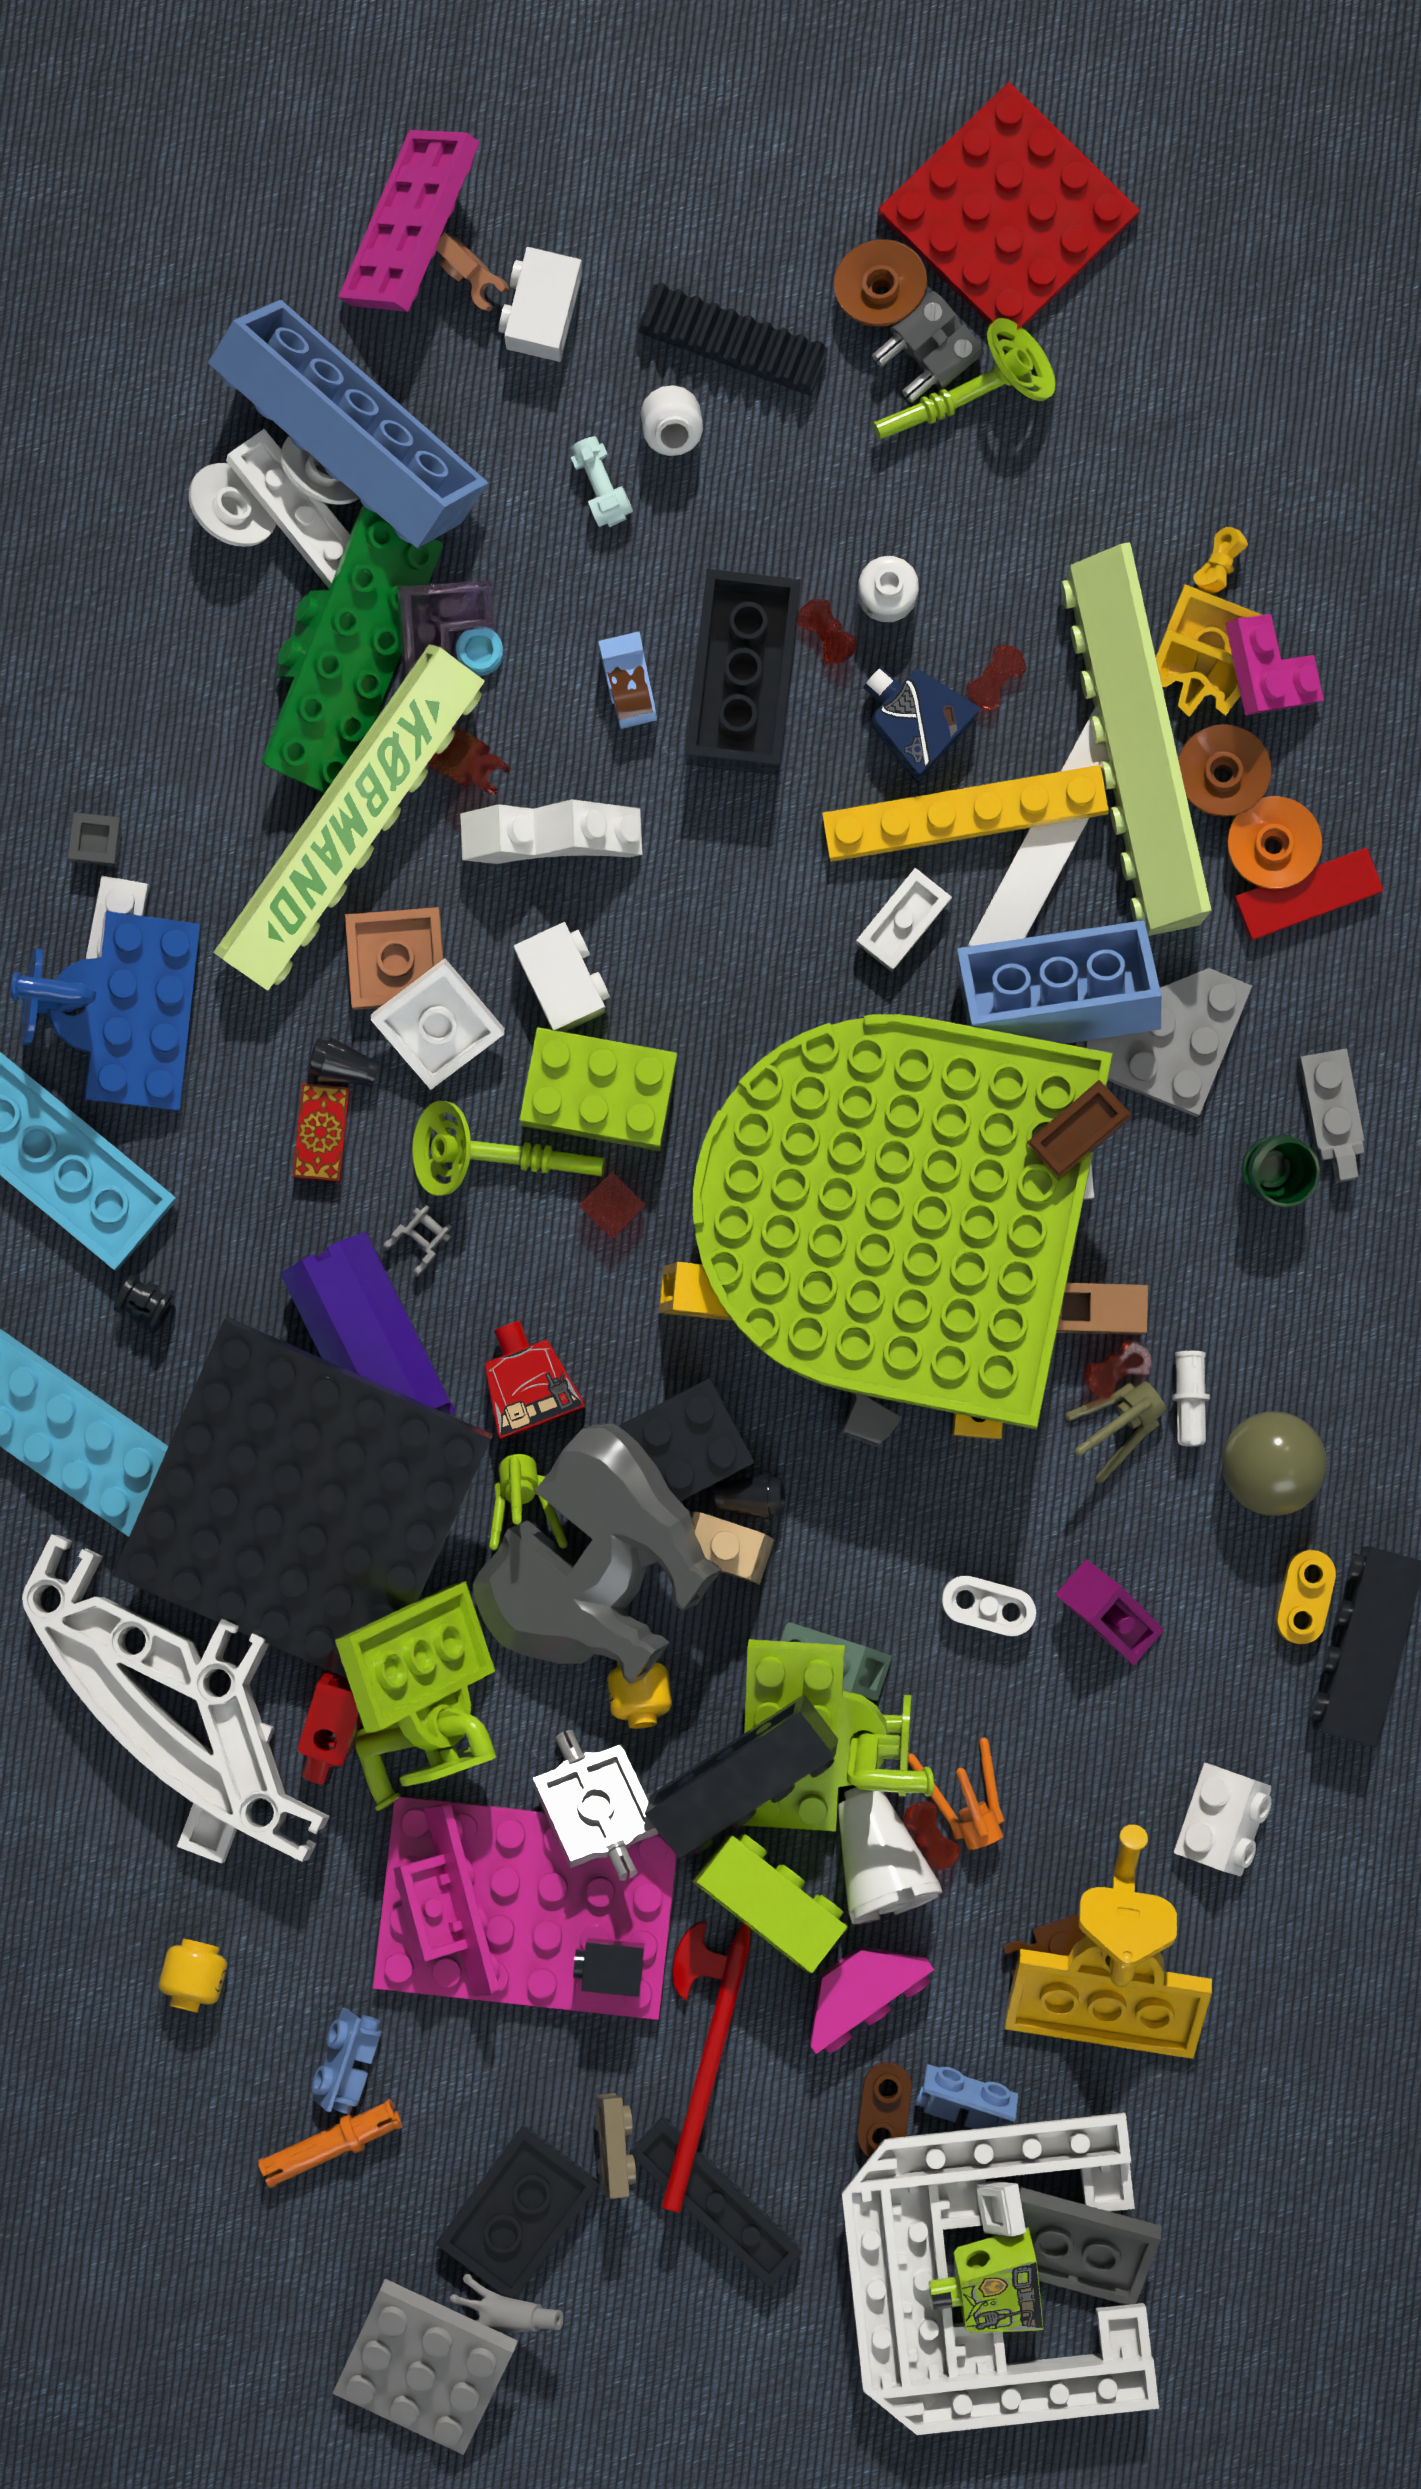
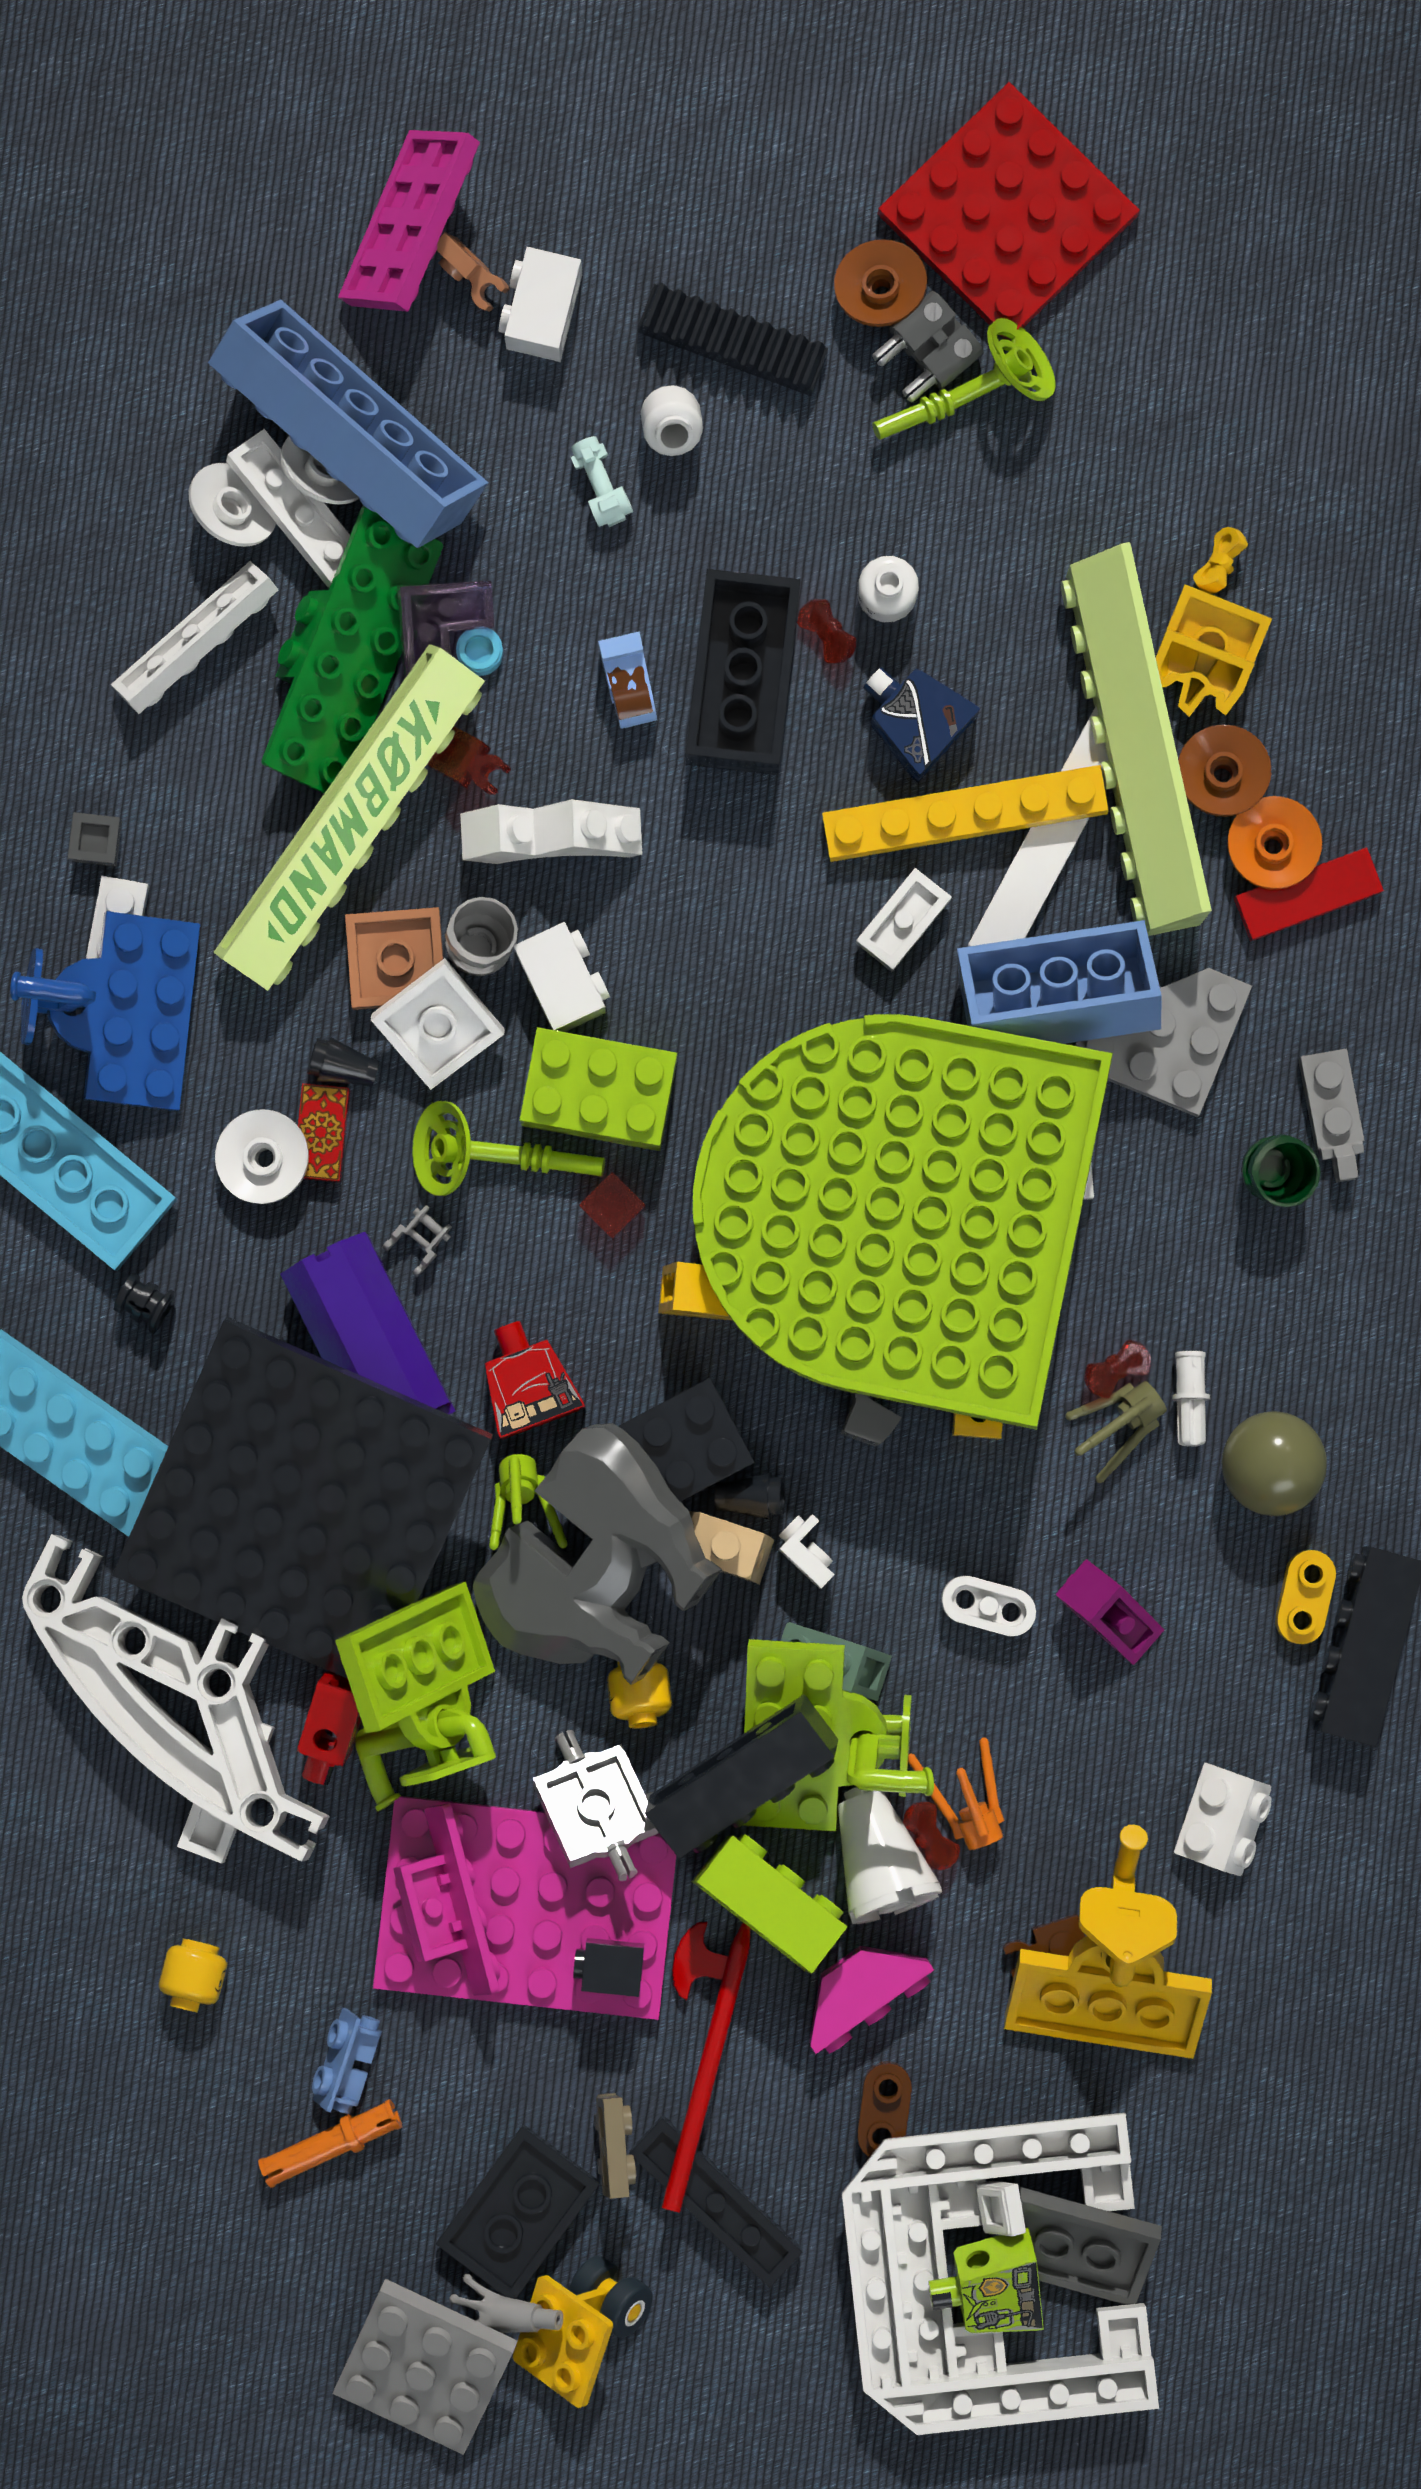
(195, 637): none -> white plate
(239, 1153): none -> white dish
(481, 918): none -> light grey helmet
(591, 2311): none -> yellow plate
(810, 1560): none -> white bracket
(948, 2090): medium blue hinge -> none
(1005, 663): clear red piece -> none
(1079, 1130): reddish brown tile -> none
(1104, 1309): medium nougat brick -> none
(1262, 676): dark pink plate -> none

